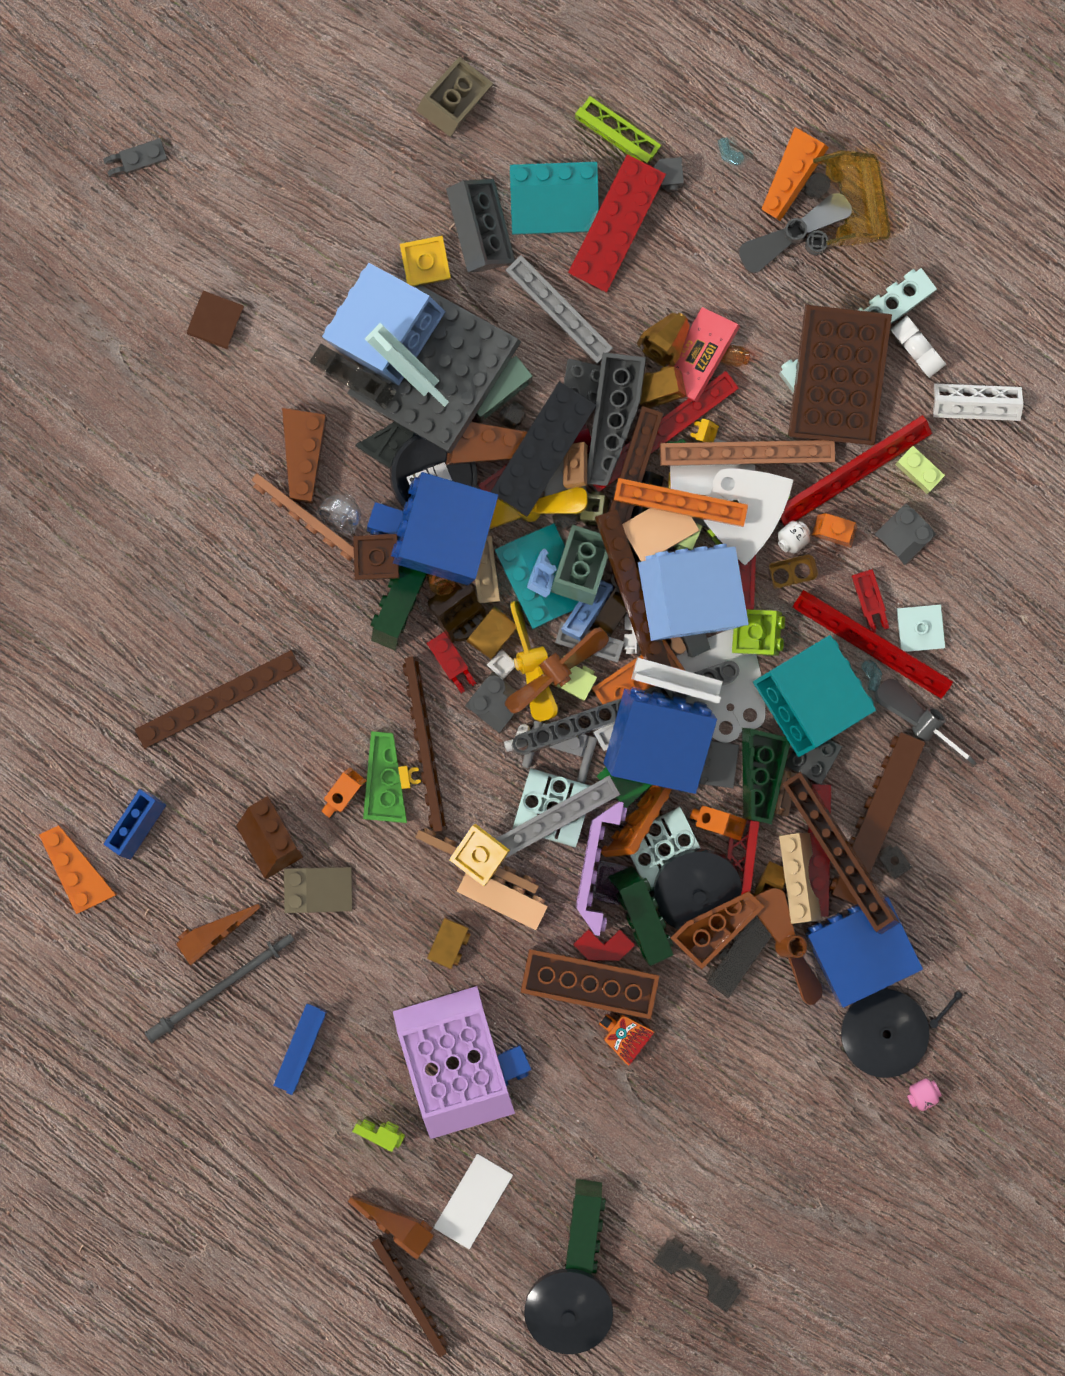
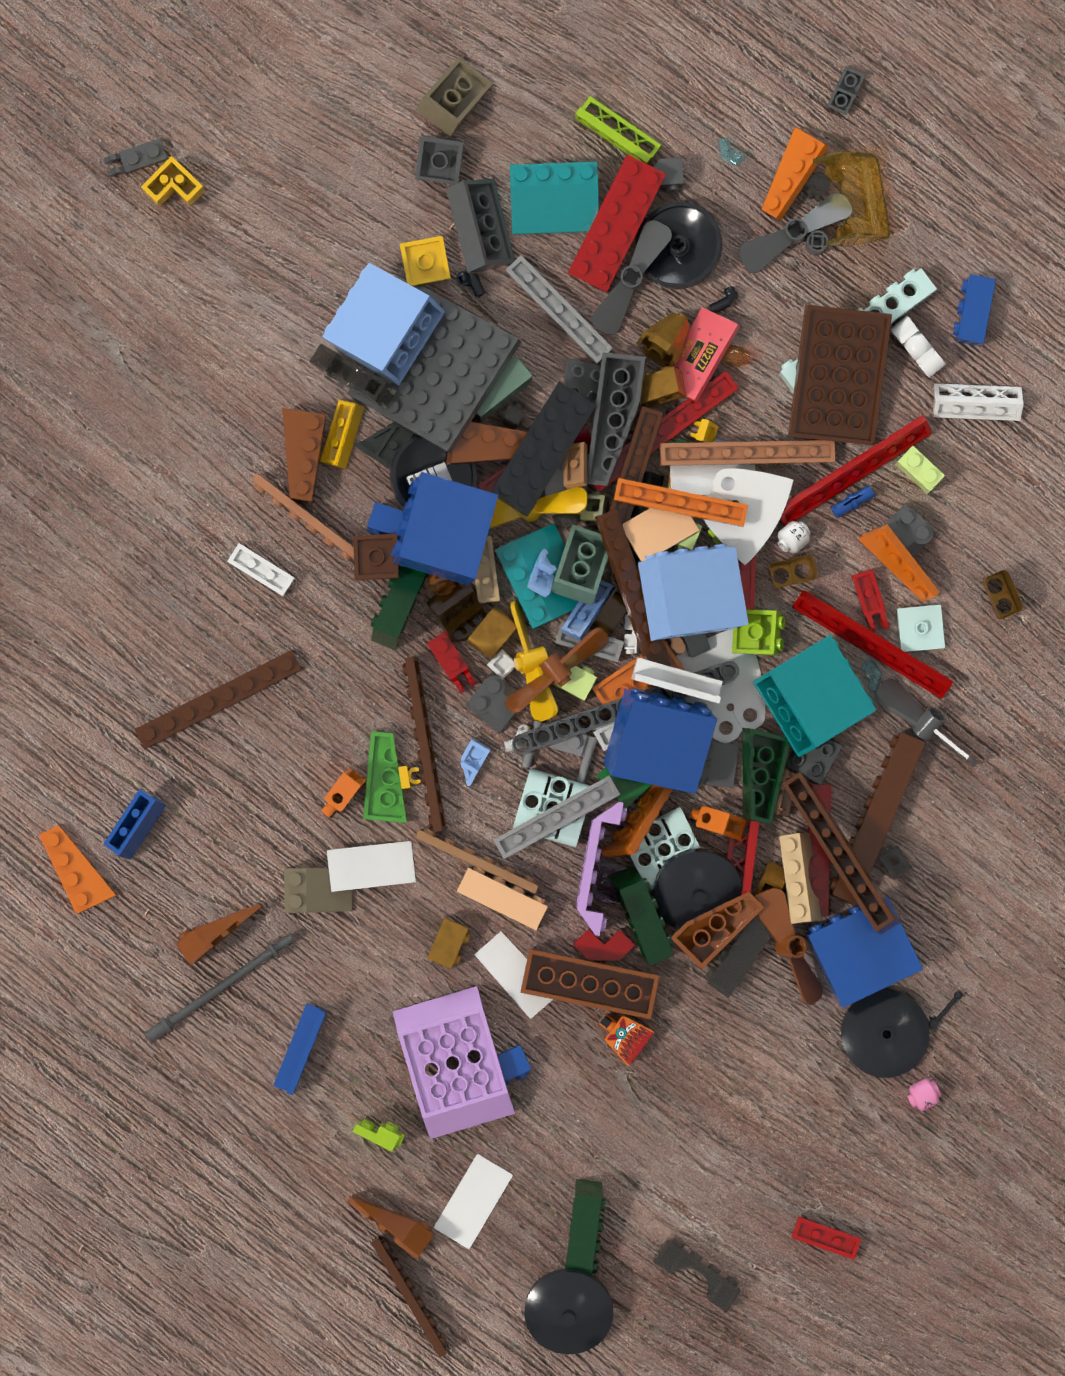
(169, 179): none -> yellow brick
(215, 319): reddish brown slope -> none
(261, 569): none -> white plate
(268, 838): reddish brown slope -> none
(341, 513): clear cylinder -> none
(342, 434): none -> yellow slope
(371, 866): none -> white sticker
(404, 362): light aqua fence -> none
(439, 159): none -> dark grey slope
(471, 280): none -> black arm
(473, 759): none -> light blue slope
(479, 855): yellow plate -> none
(508, 968): none -> white sticker
(612, 310): none -> dark grey piece
(702, 244): none -> black dish
(731, 296): none -> black arm
(826, 1237): none -> red plate
(835, 529): orange torso -> none
(846, 90): none -> dark grey slope
(852, 501): none -> blue pin
(899, 561): none -> orange wing
(974, 310): none -> blue brick
(1008, 586): none -> pearl gold piece

